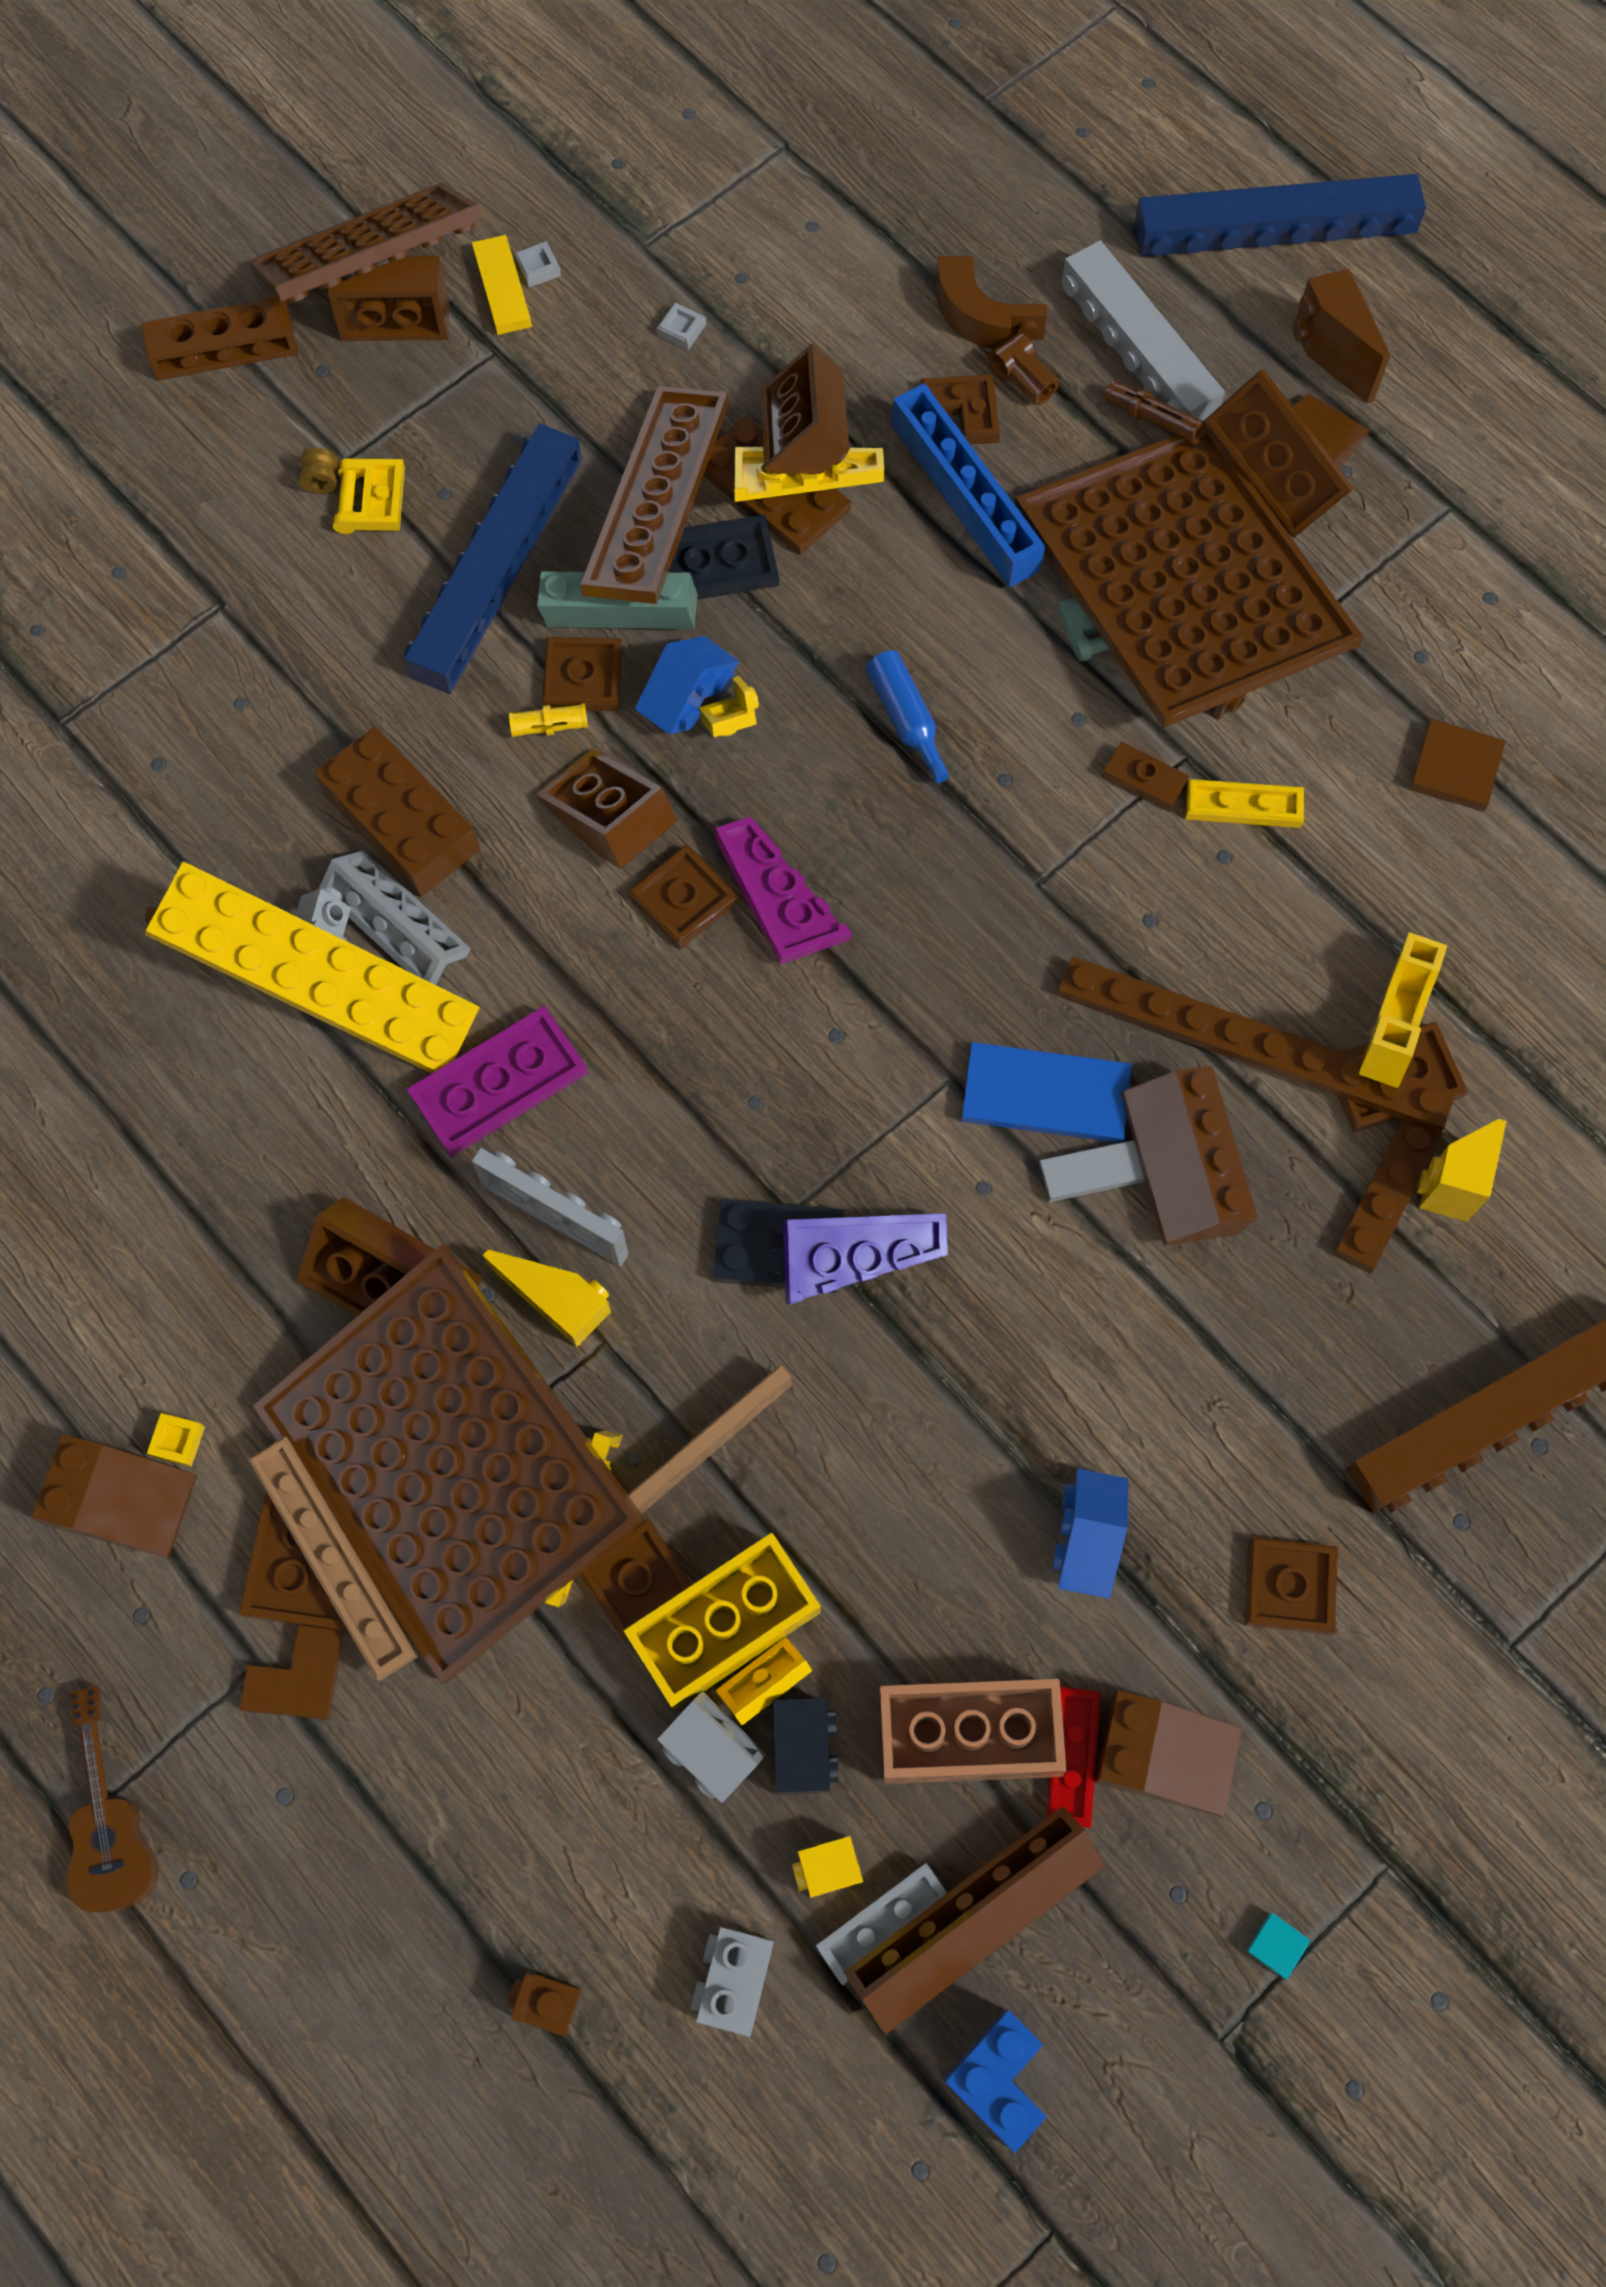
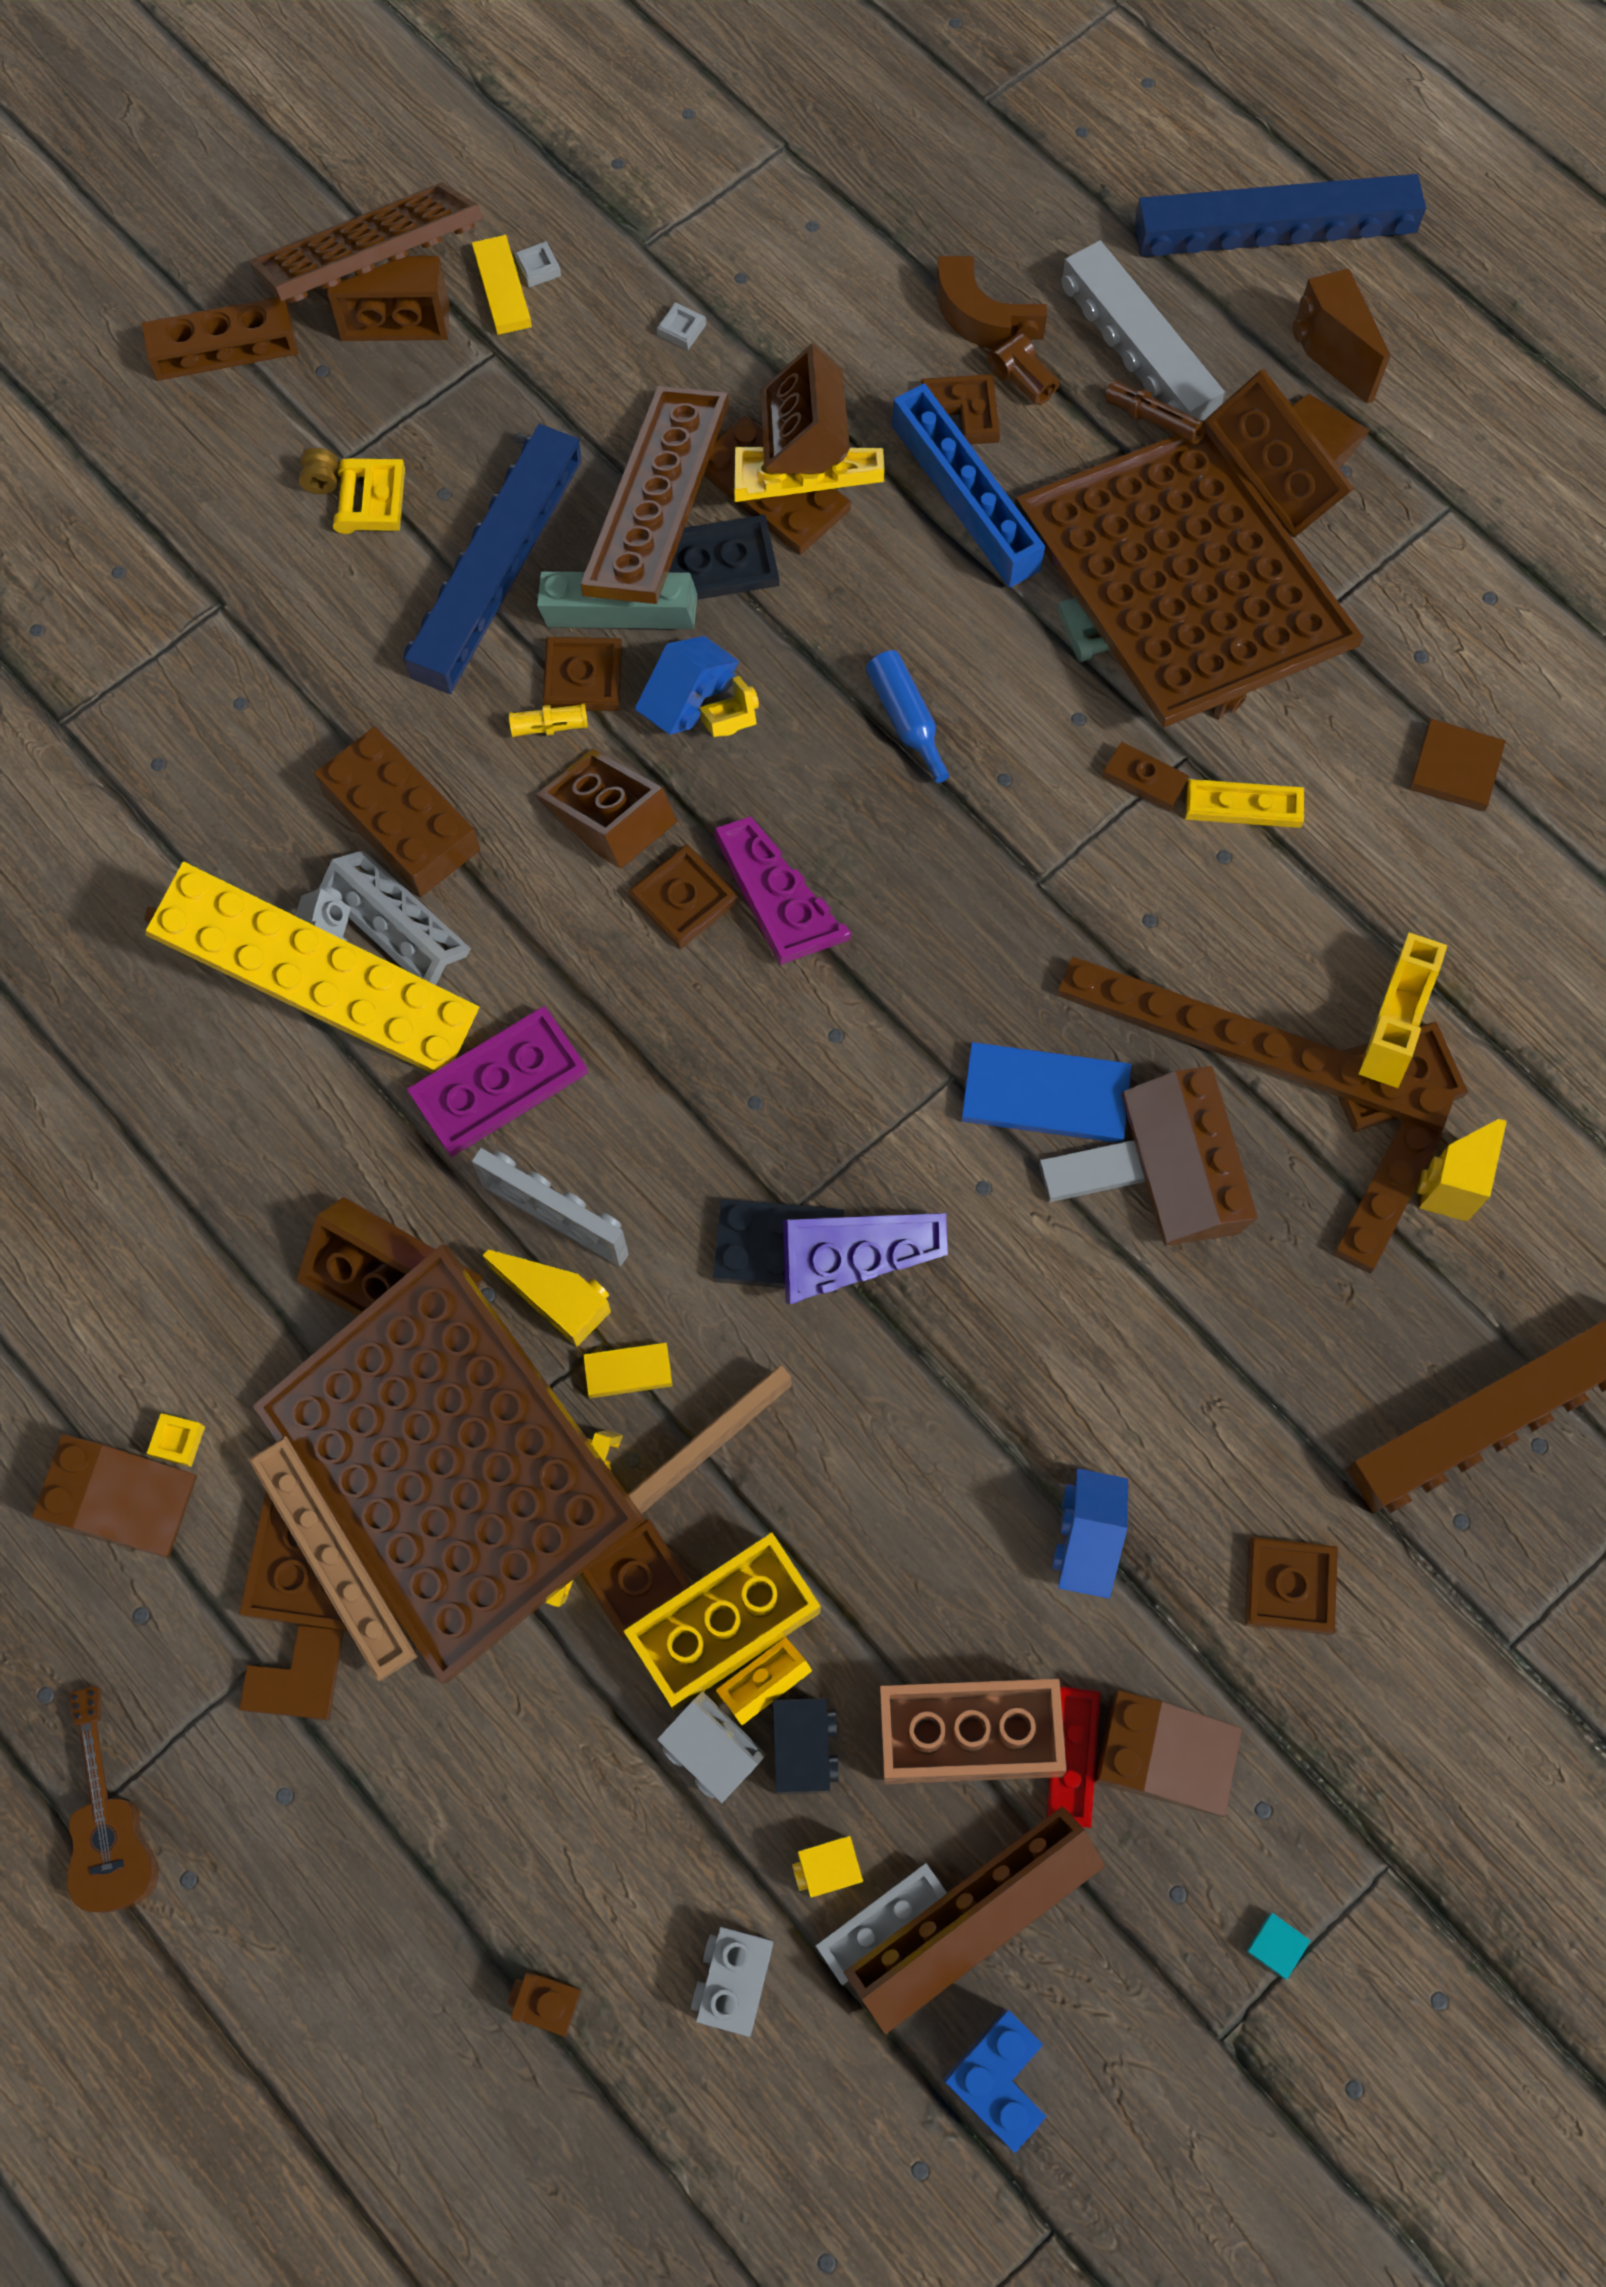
(627, 1370): none -> yellow tile

